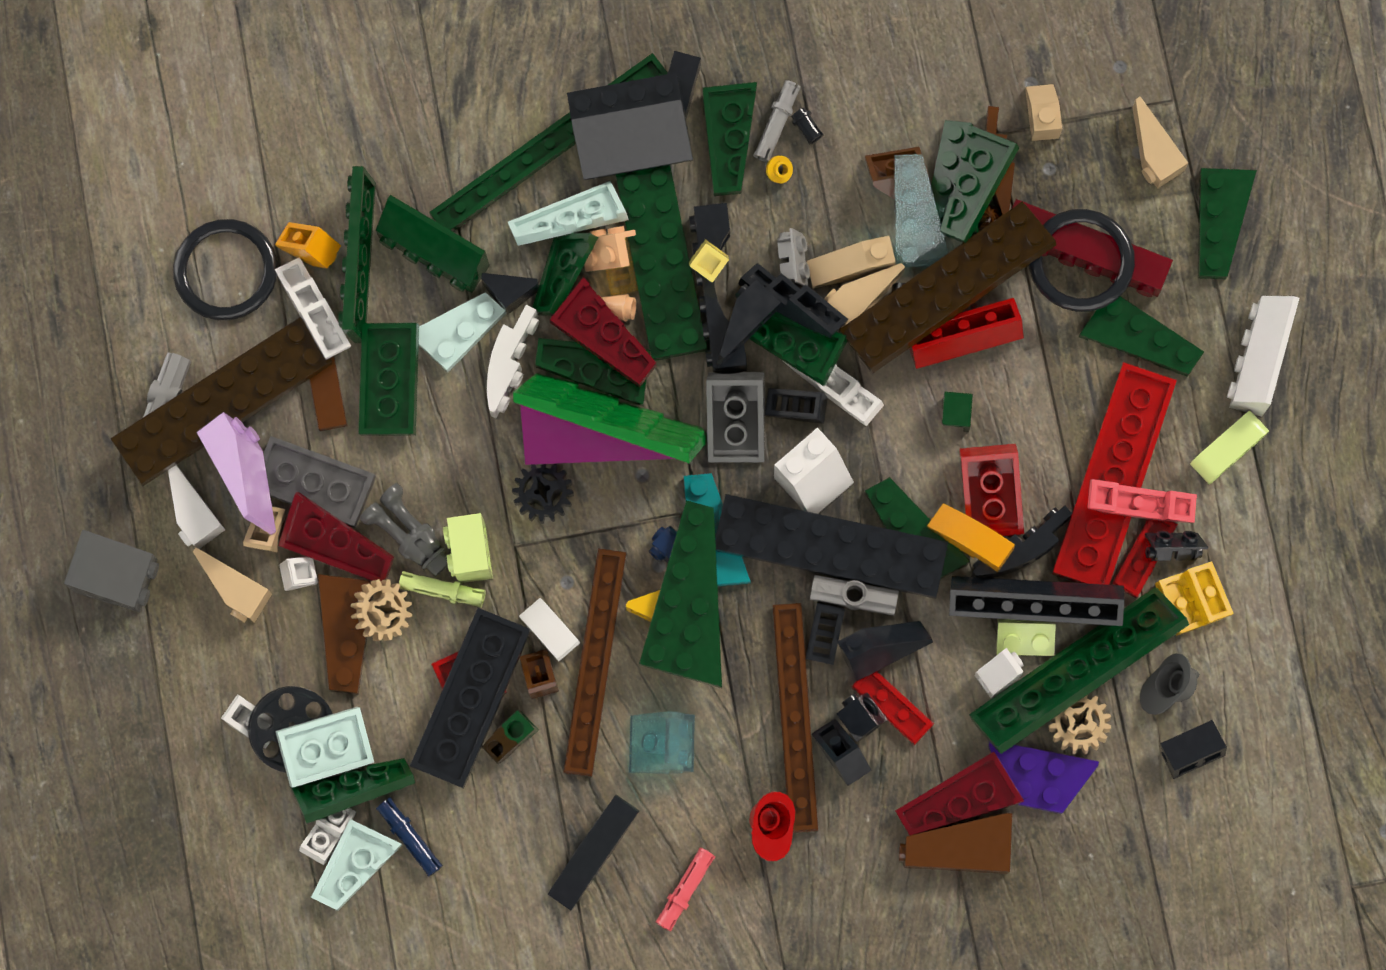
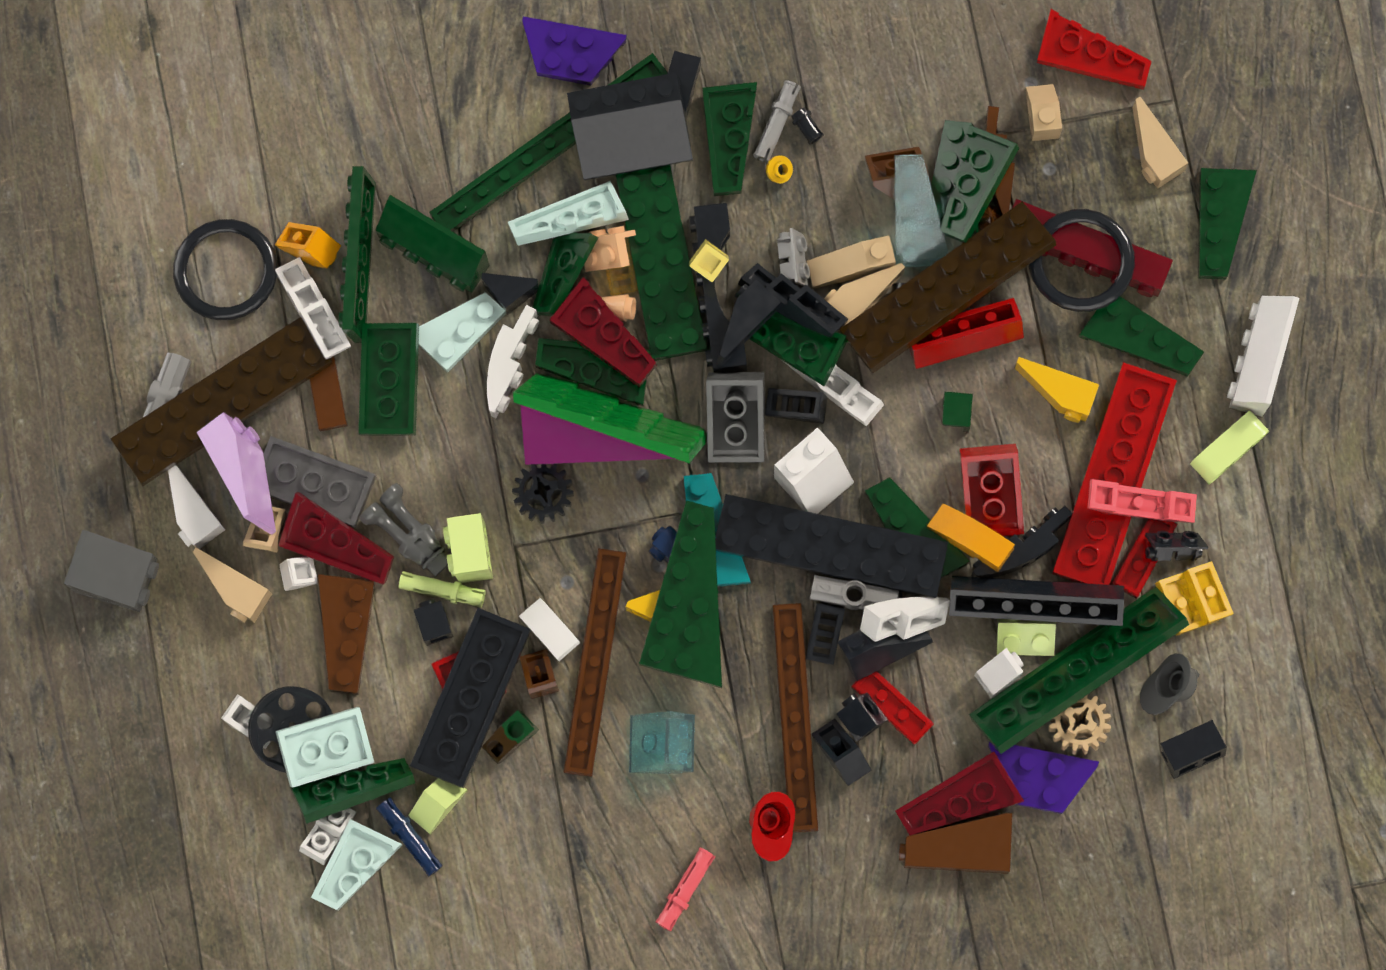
(389, 601): tan gear -> none
(433, 622): none -> black brick
(436, 804): none -> yellowish green slope
(570, 50): none -> dark purple wing
(593, 852): black slope -> none
(903, 617): none -> white slope
(1063, 391): none -> yellow slope
(1090, 54): none -> red wing

